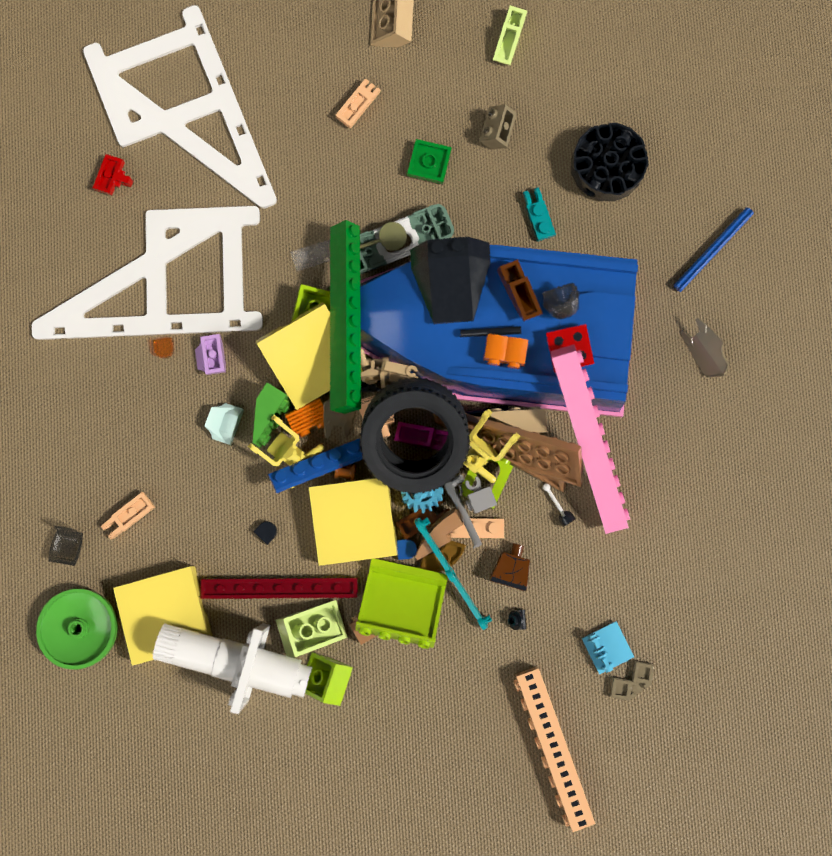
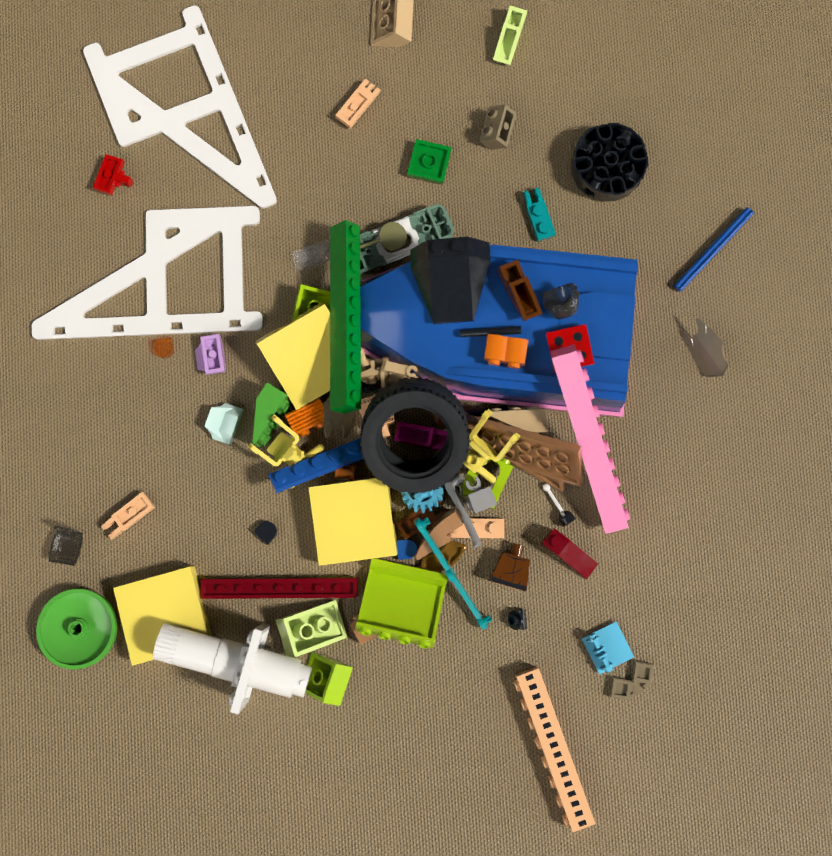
(569, 553): none -> dark red slope

